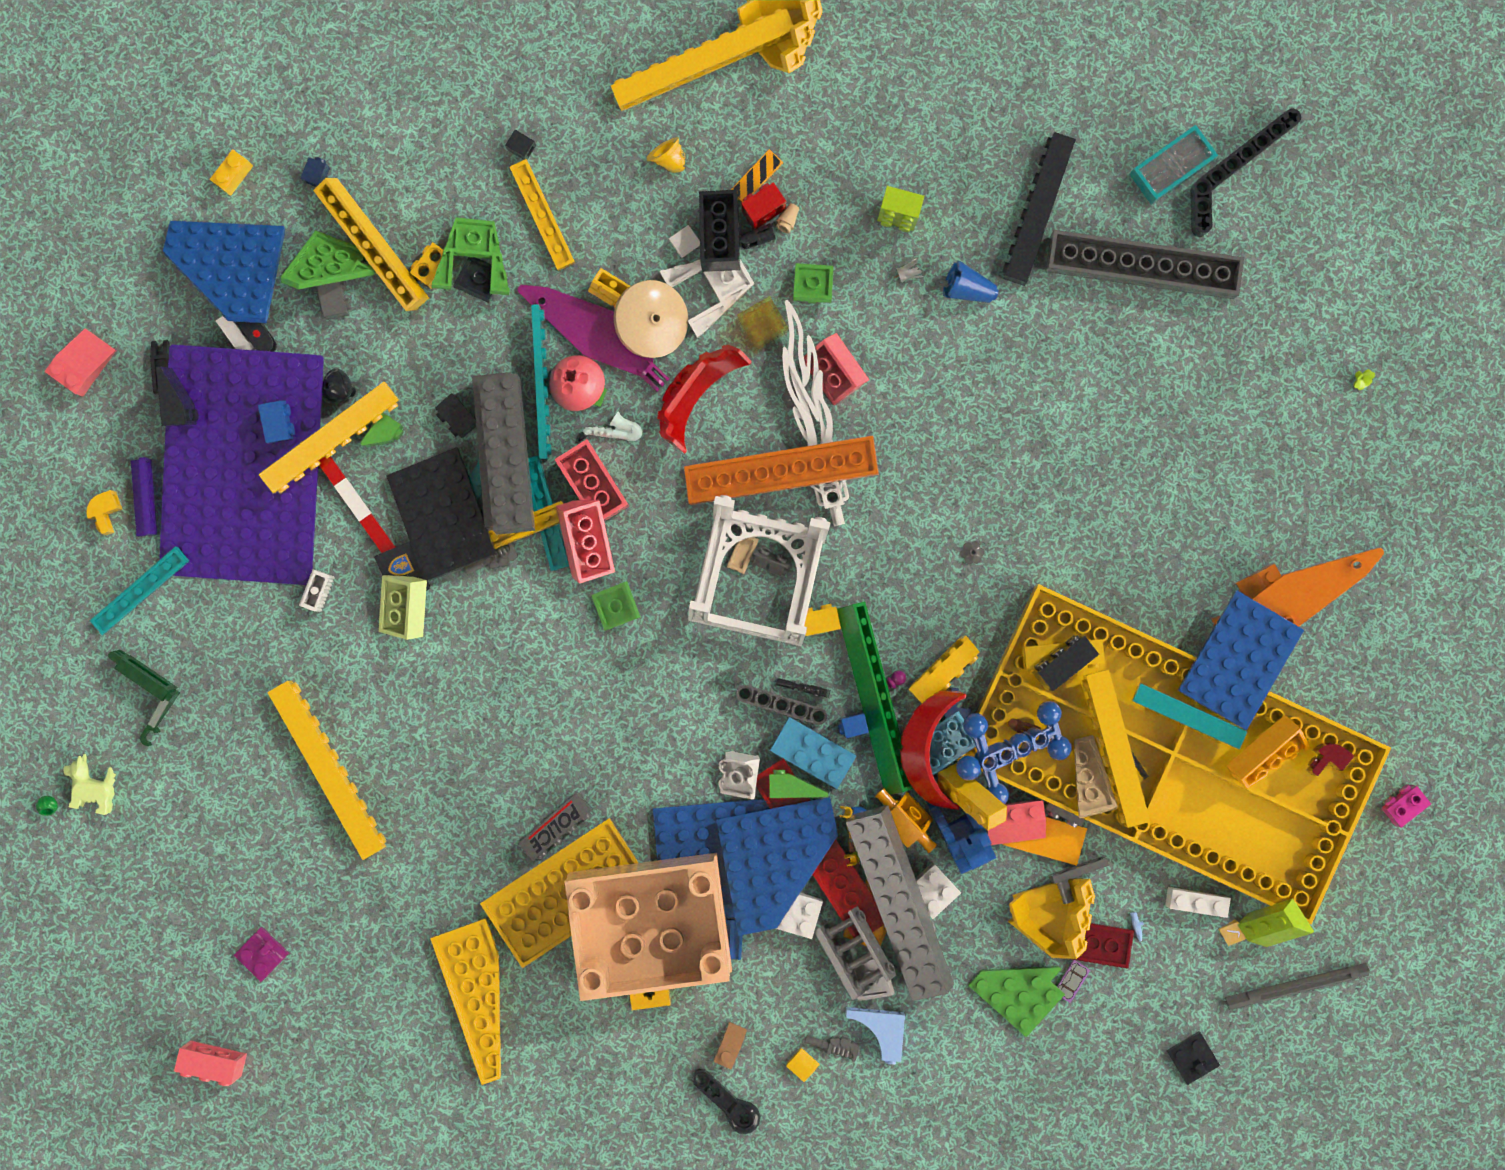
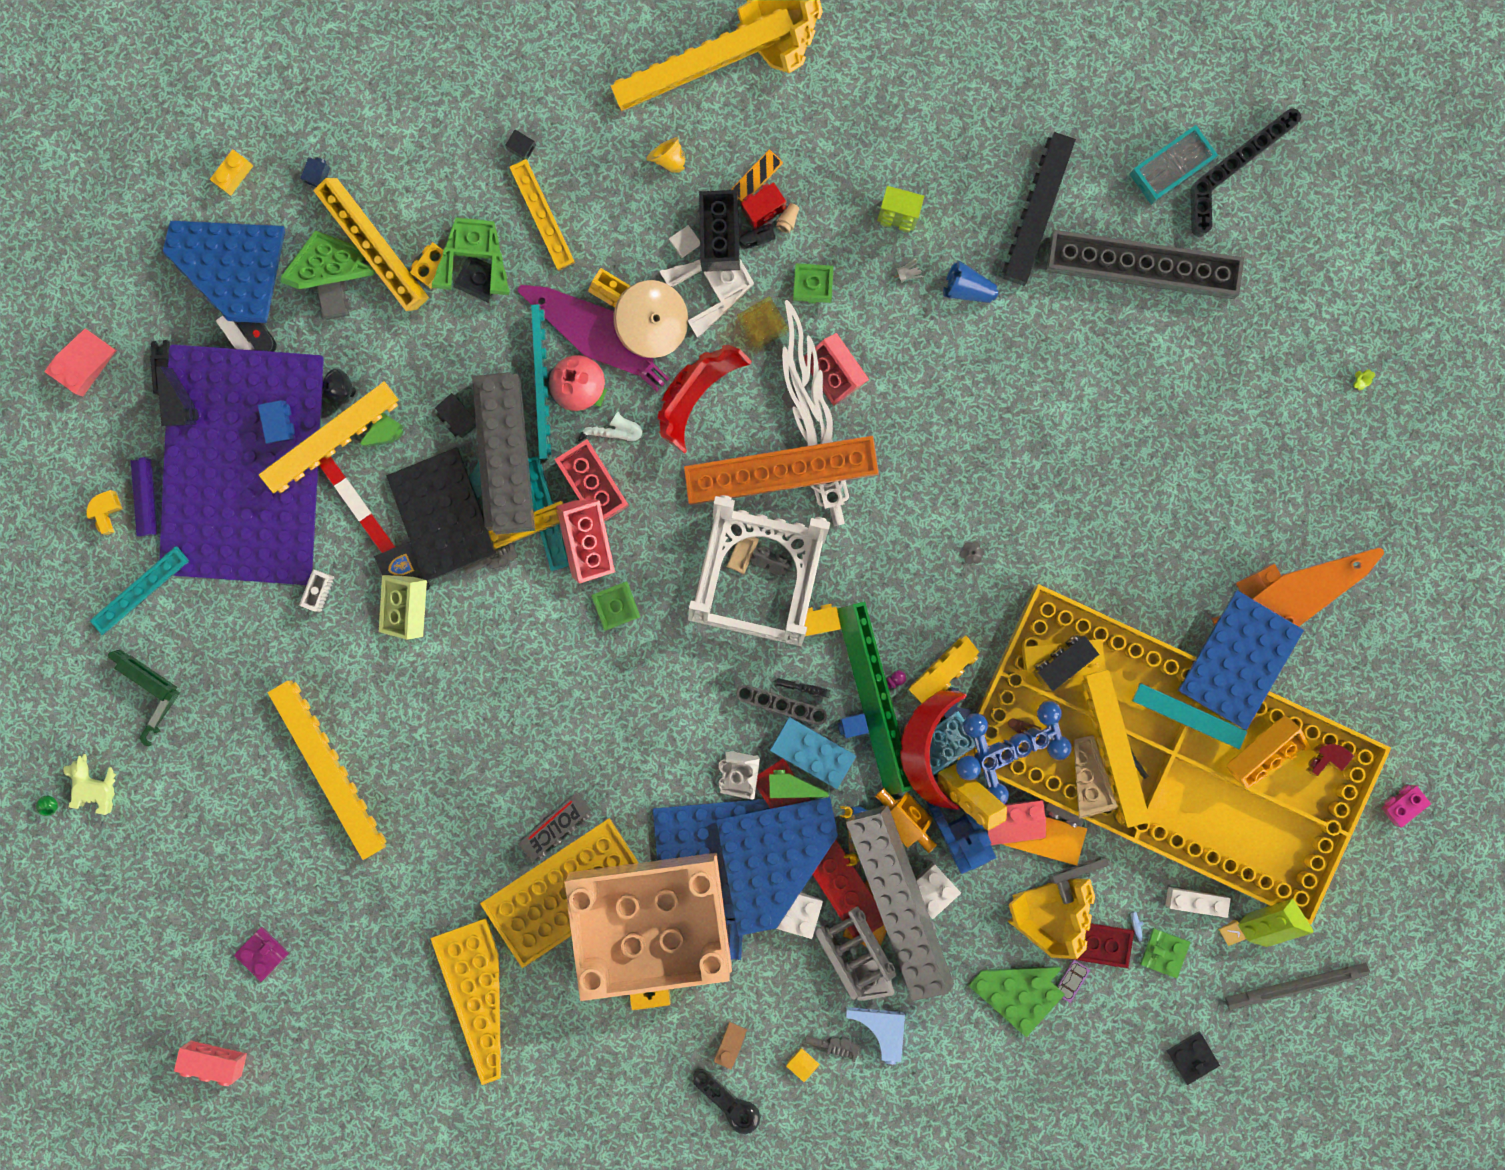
(1165, 953): none -> bright green hinge

